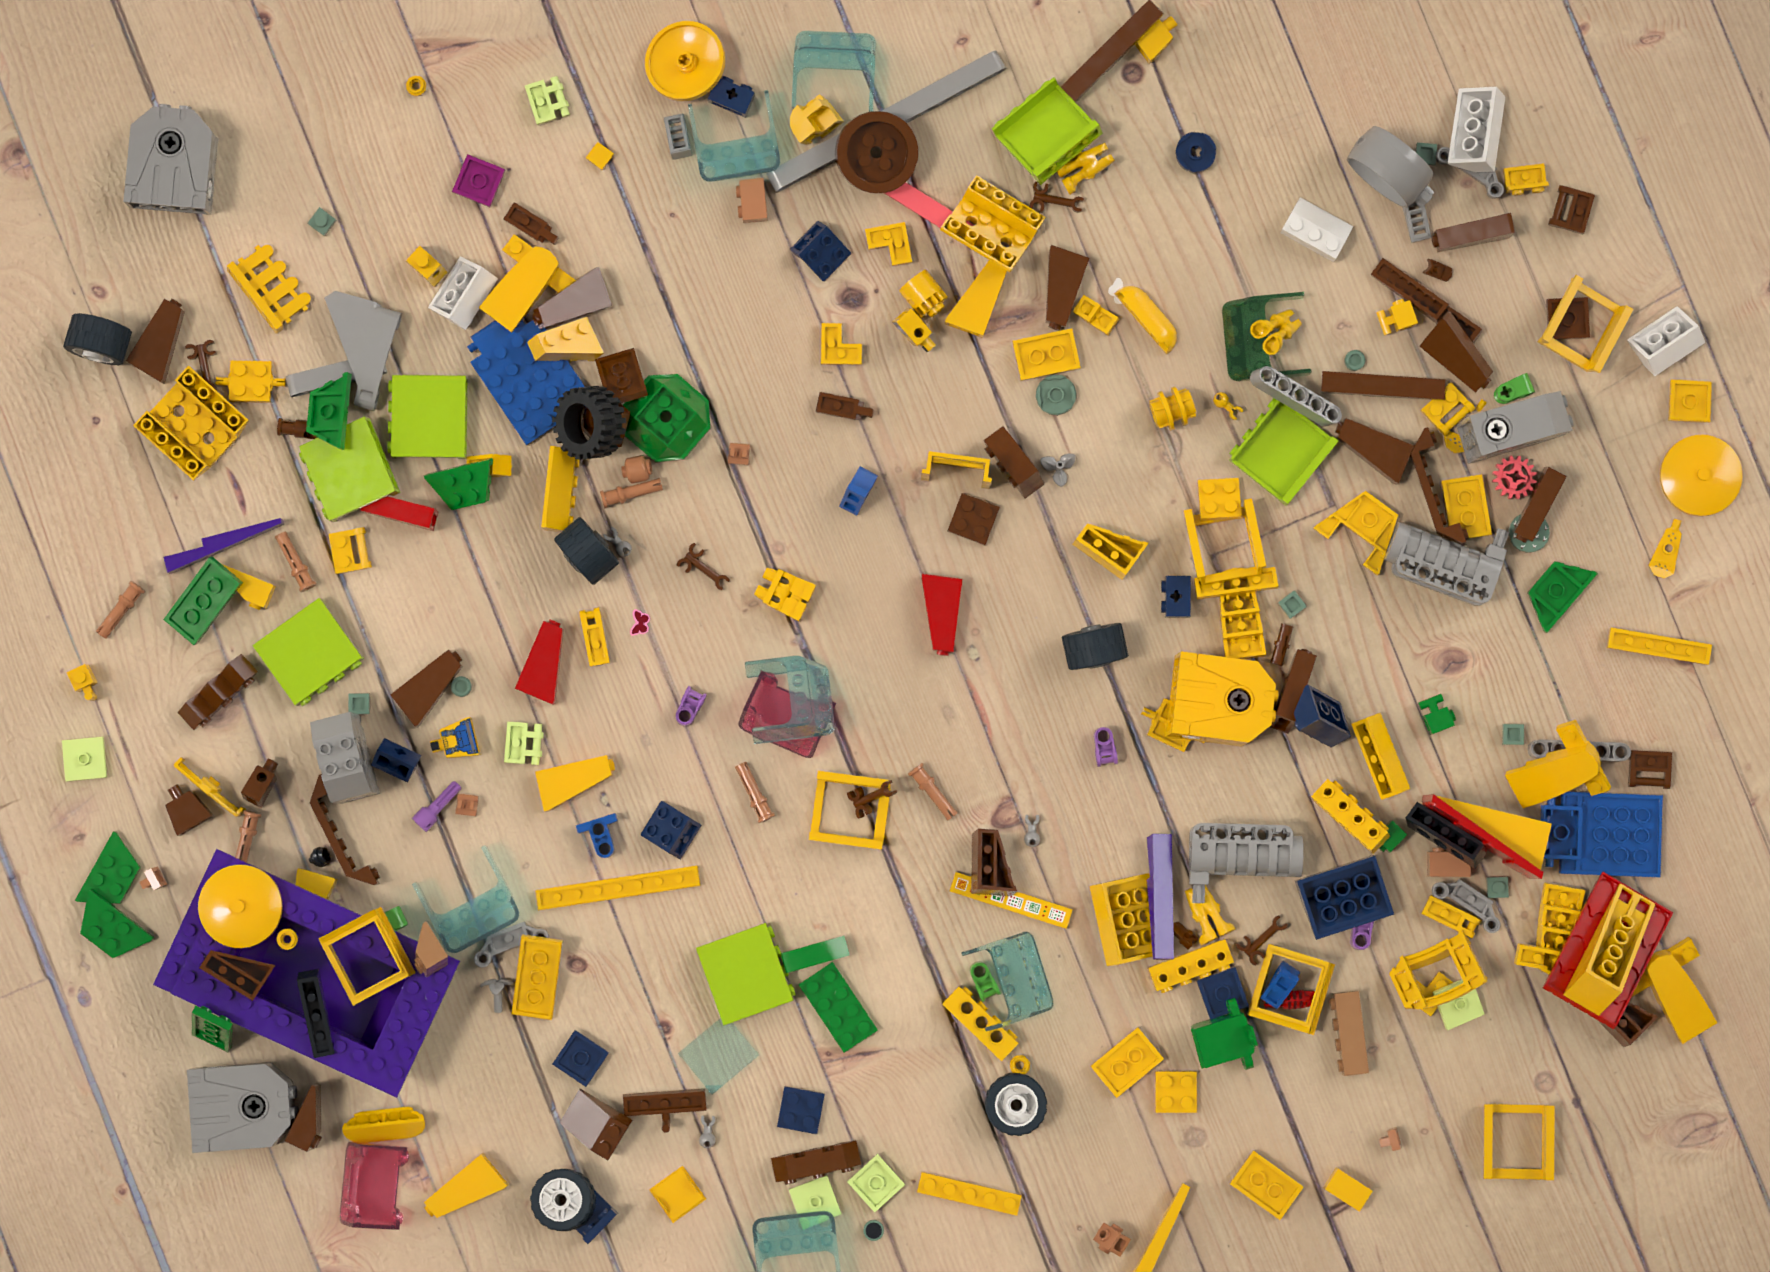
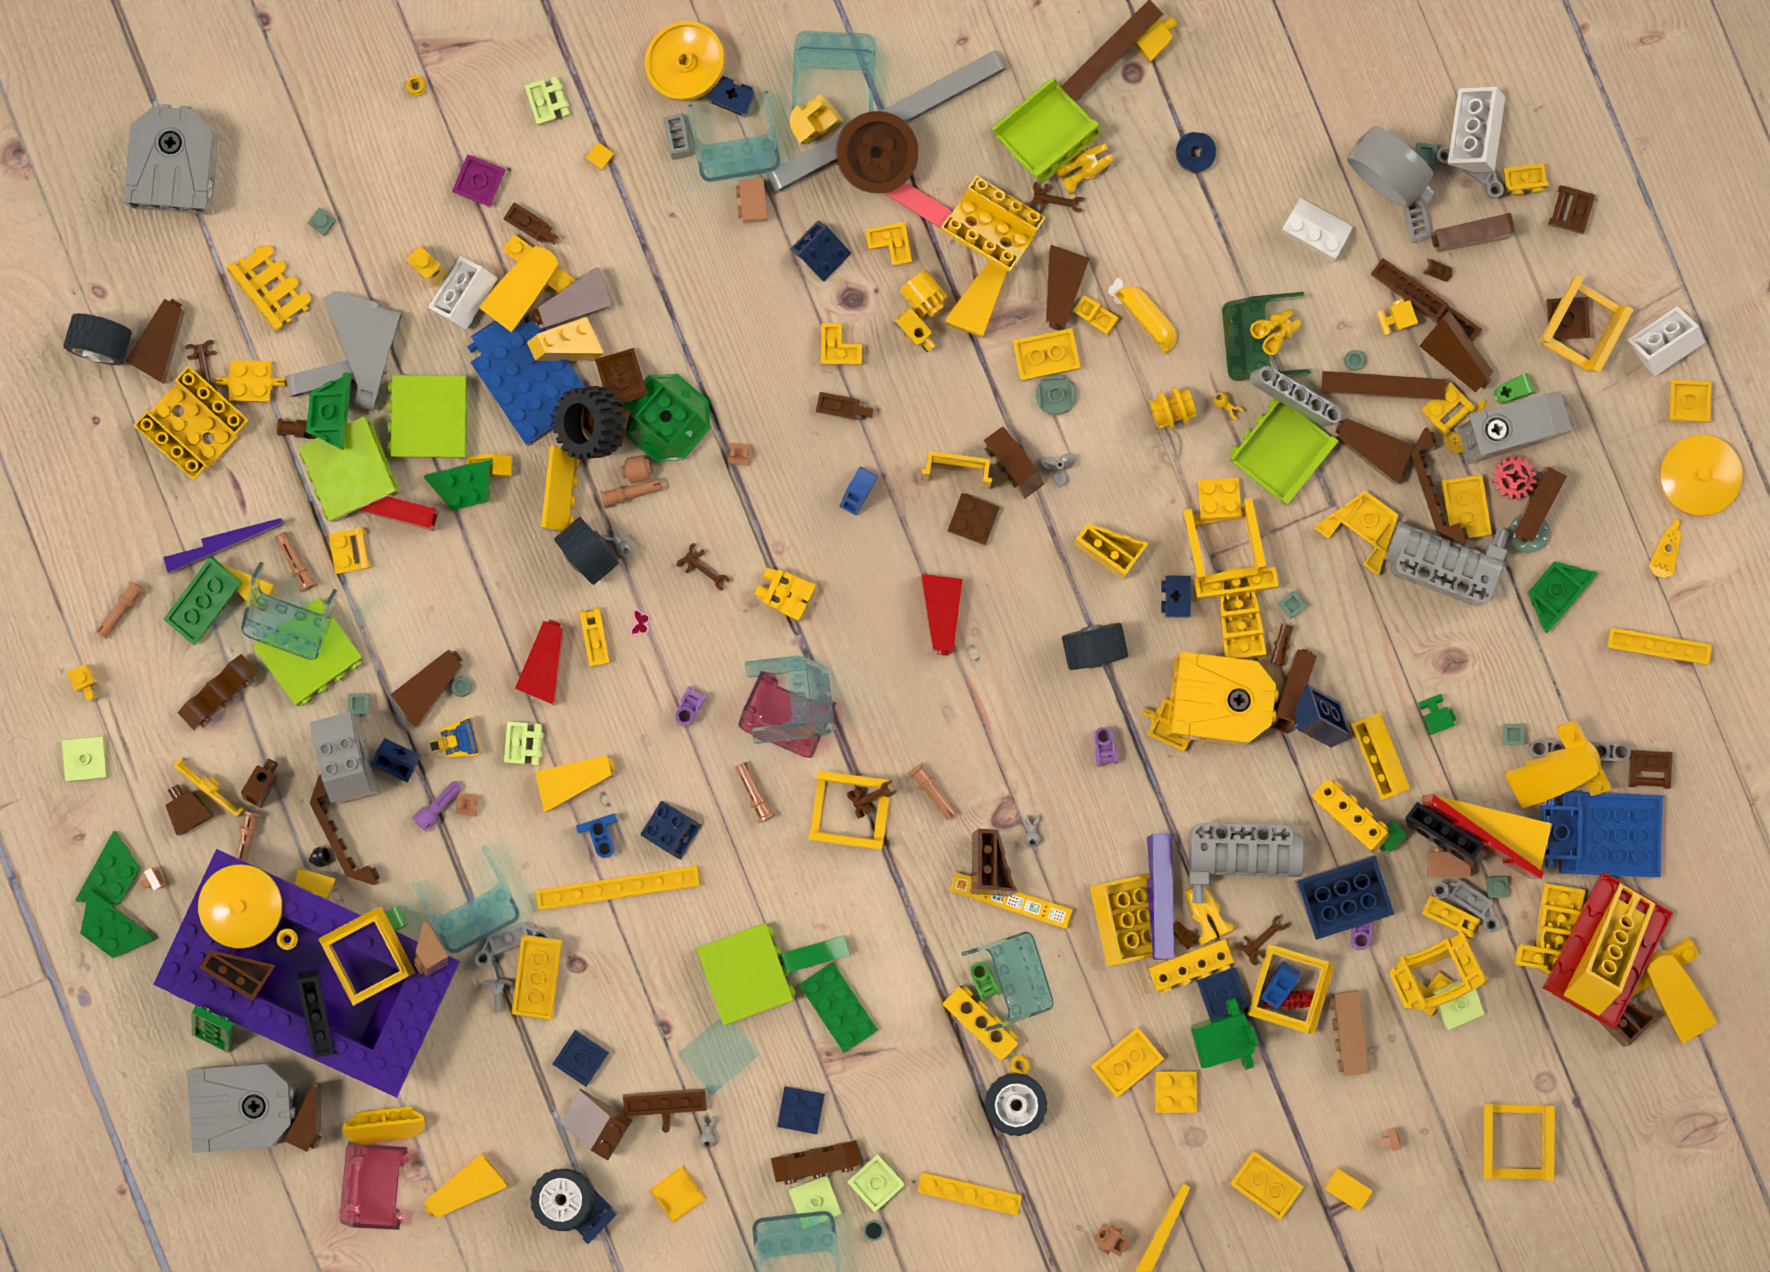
(283, 623): none -> clear light blue windscreen

